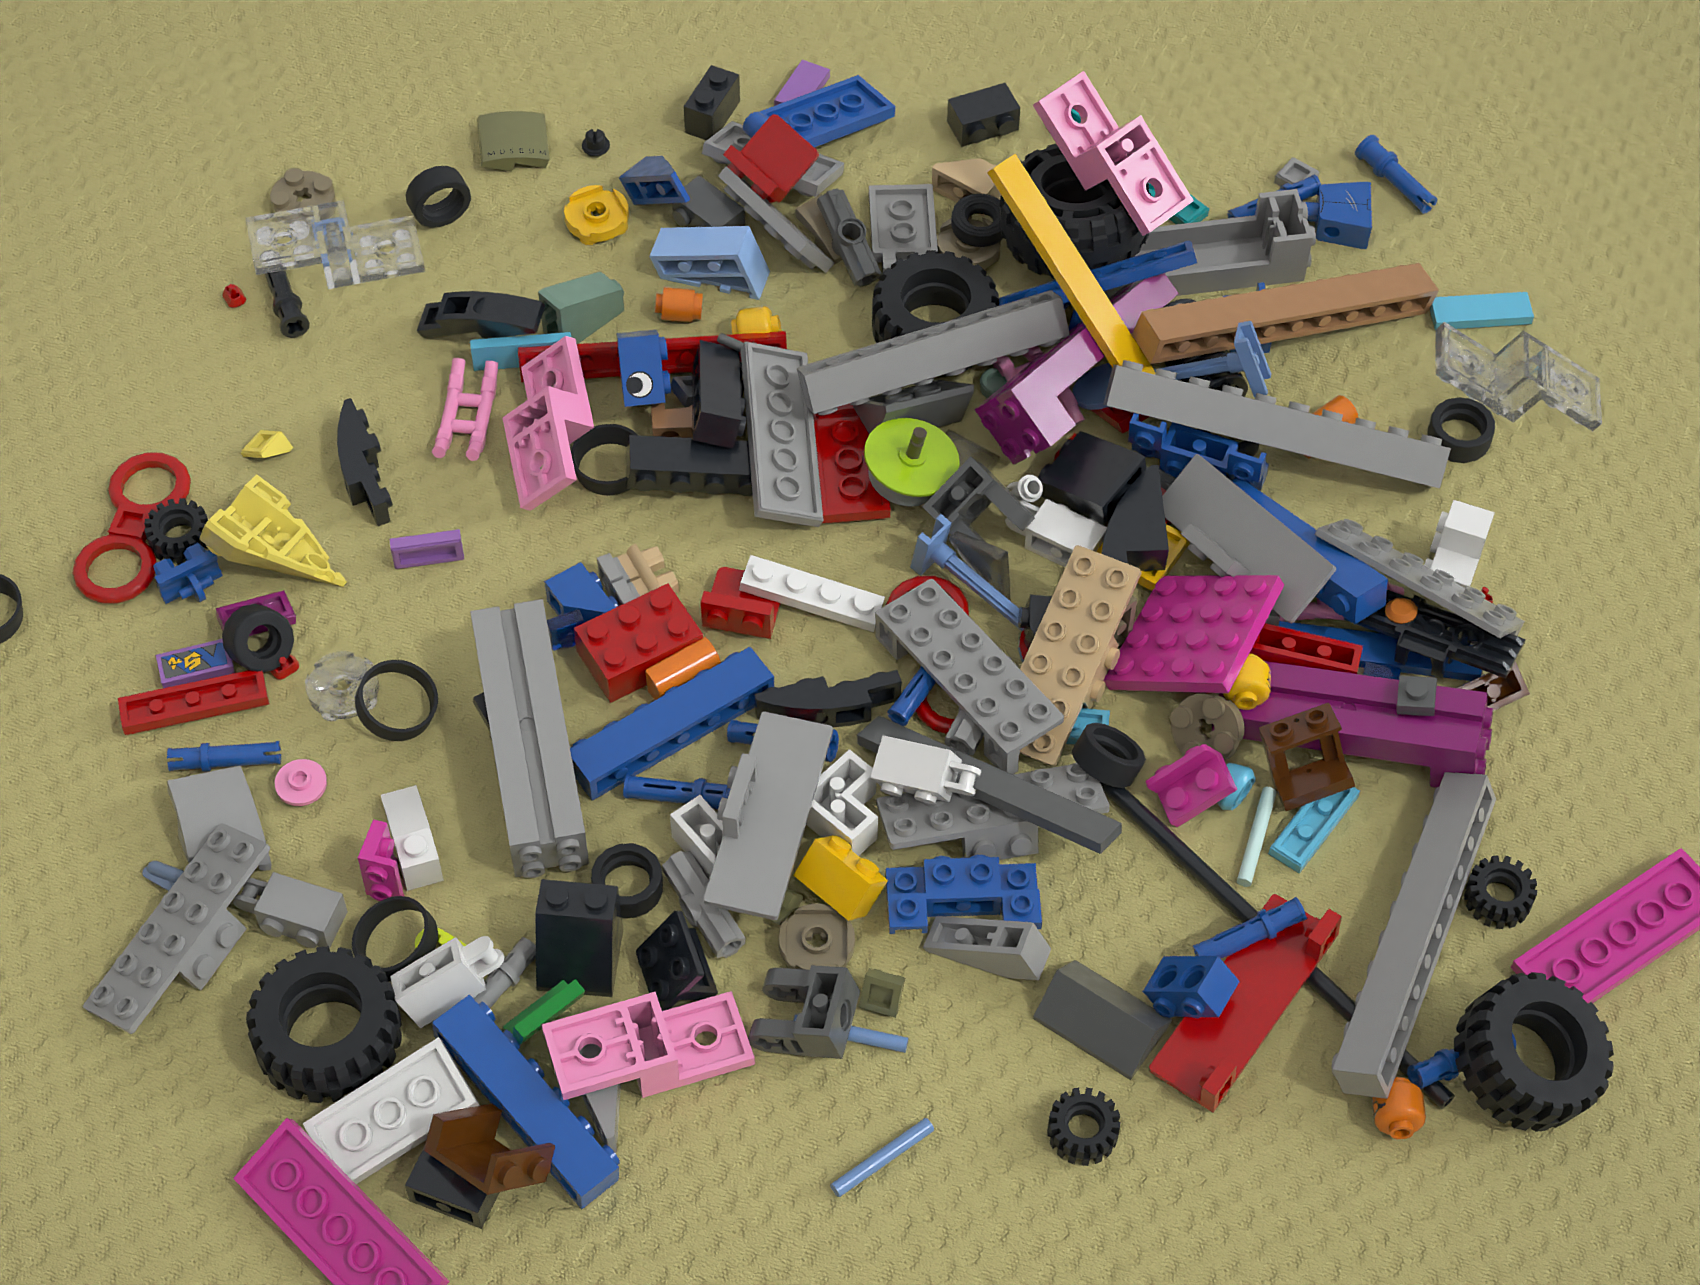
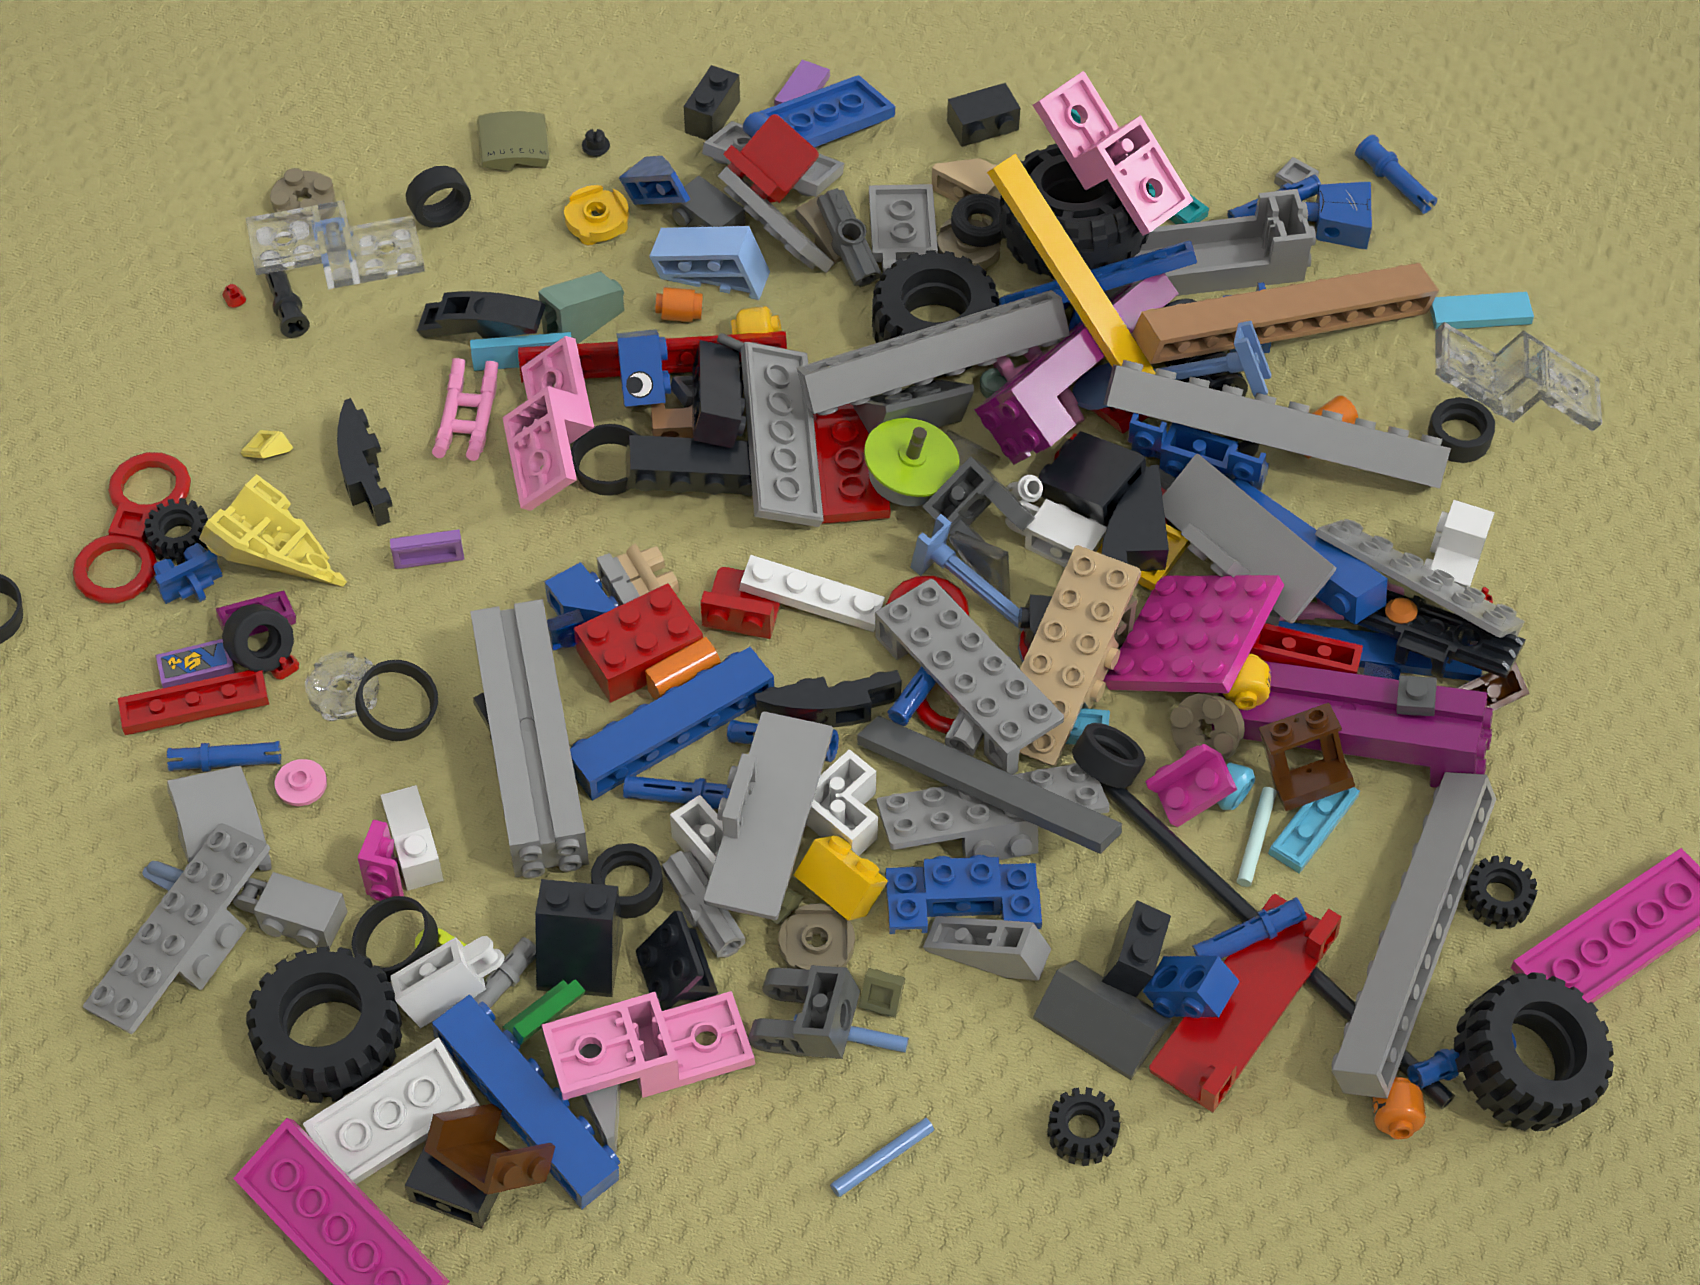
(921, 771): white brick -> none
(1136, 948): none -> black brick

